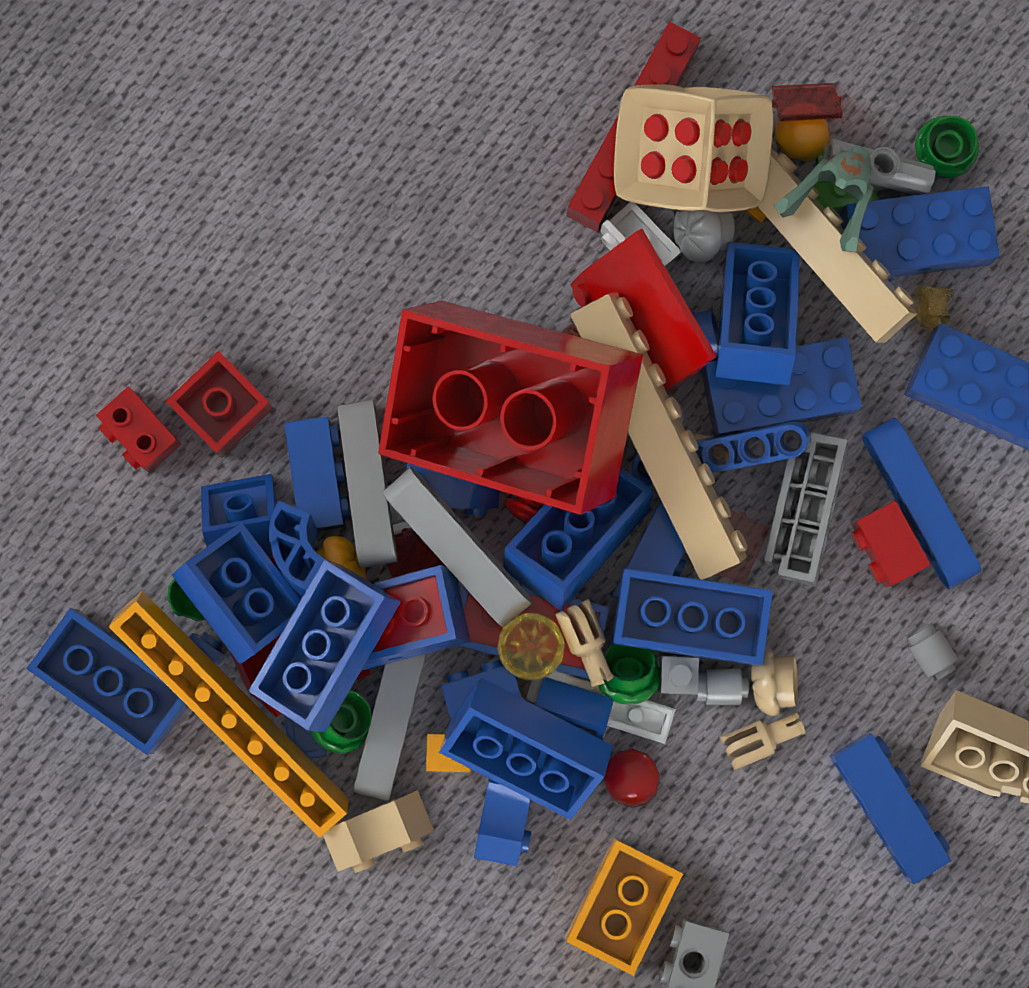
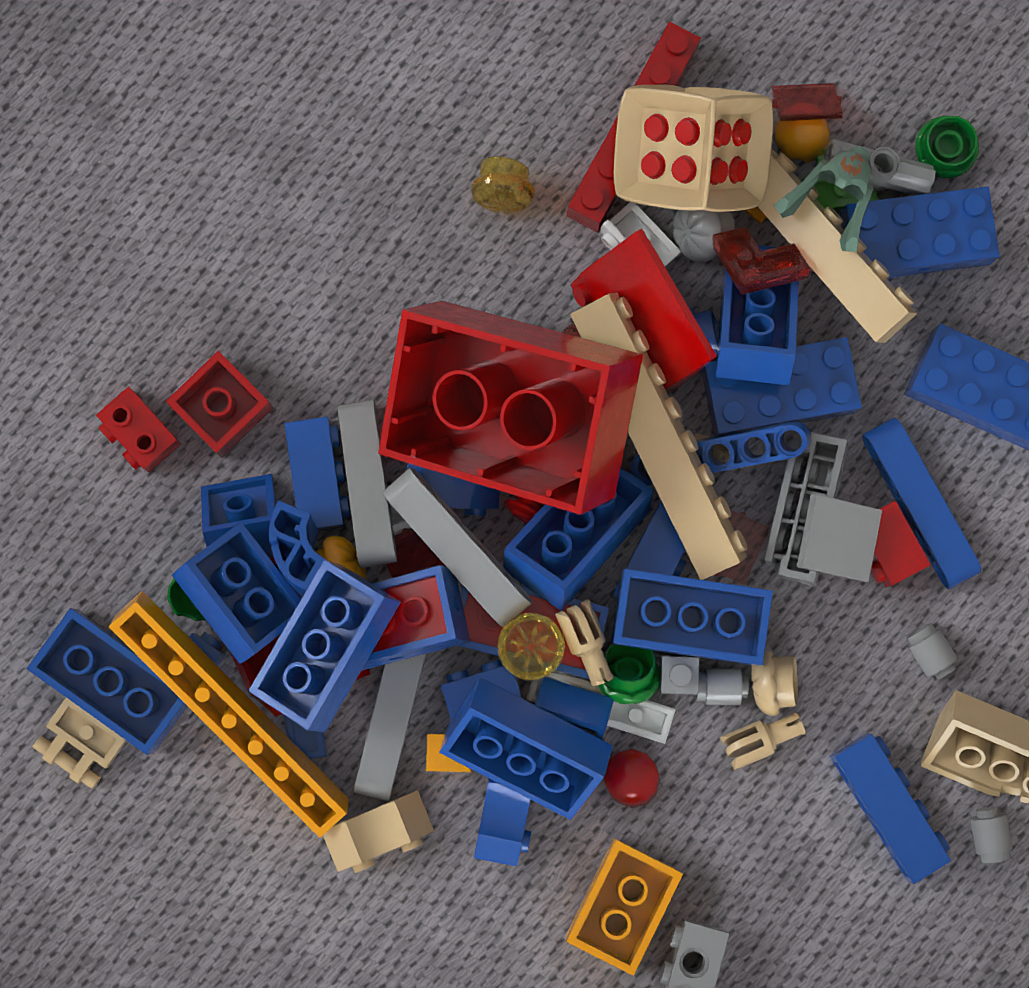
(84, 733): none -> tan plate
(348, 726): green piece -> none
(503, 185): none -> clear yellow piece
(754, 268): none -> clear red plate
(839, 538): none -> light grey tile
(932, 305): clear yellow brick -> none
(991, 835): none -> light grey brick

